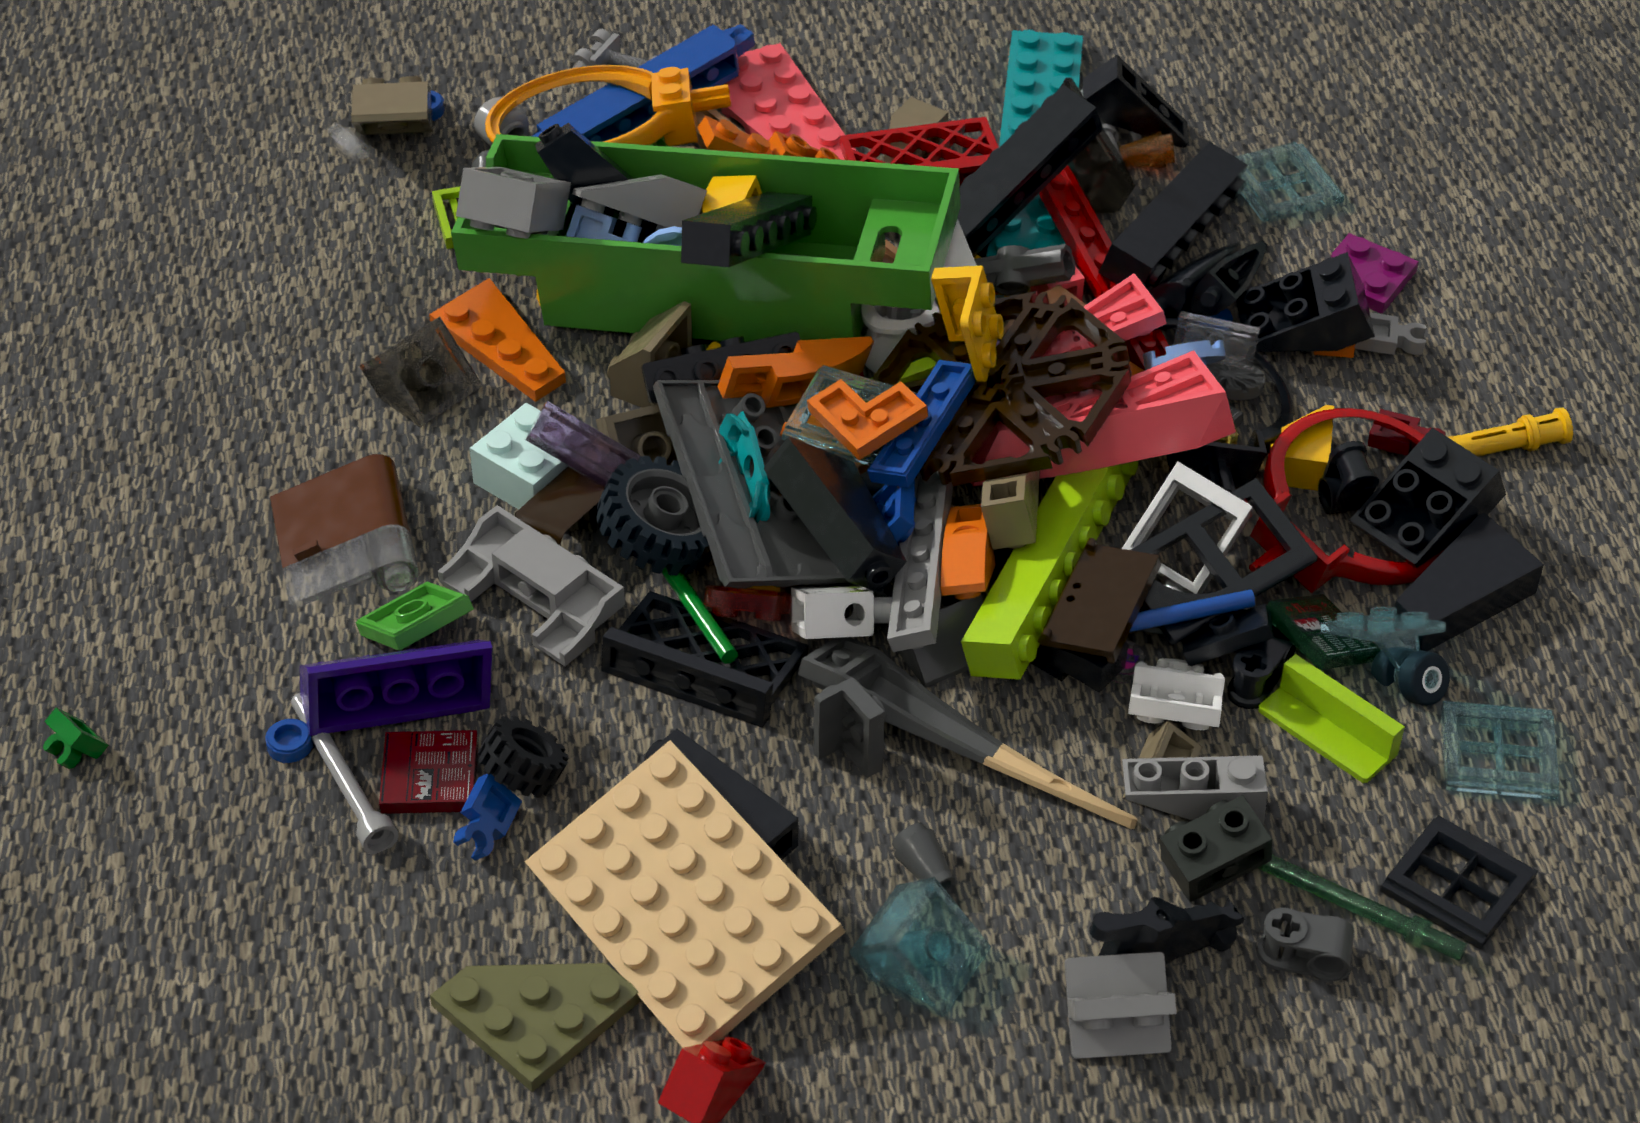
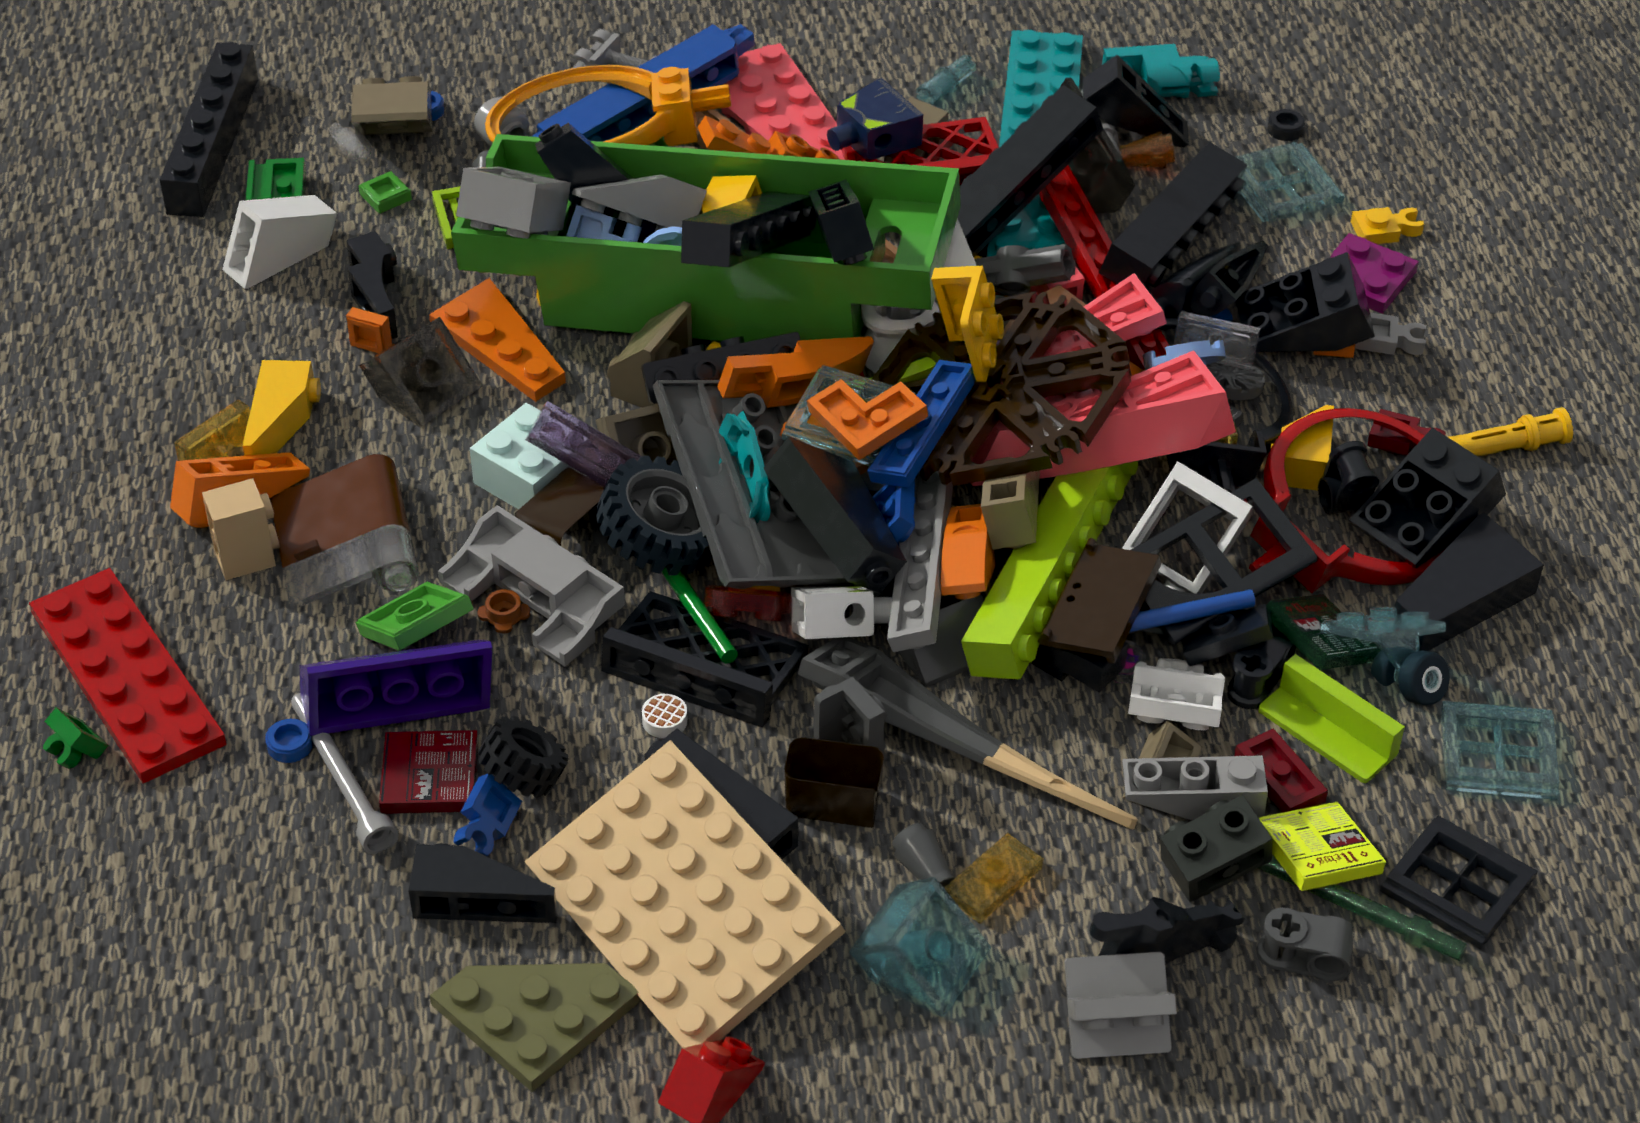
(127, 675): none -> red plate
(192, 477): none -> orange slope
(209, 130): none -> black brick
(216, 435): none -> clear yellow plate
(240, 528): none -> tan brick
(276, 178): none -> green plate
(276, 235): none -> white slope
(280, 404): none -> yellow slope
(368, 330): none -> orange tile
(370, 273): none -> black slope
(385, 192): none -> bright green tile
(467, 885): none -> black slope
(503, 610): none -> dark orange plate
(663, 715): none -> white tile
(833, 781): none -> dark brown piece
(841, 222): none -> black brick
(876, 122): none -> dark blue torso
(946, 80): none -> clear light blue axle
(994, 877): none -> clear yellow plate
(1168, 72): none -> teal plate
(1286, 125): none -> black tile
(1288, 779): none -> dark red plate
(1321, 846): none -> neon yellow tile
(1384, 227): none -> yellow plate

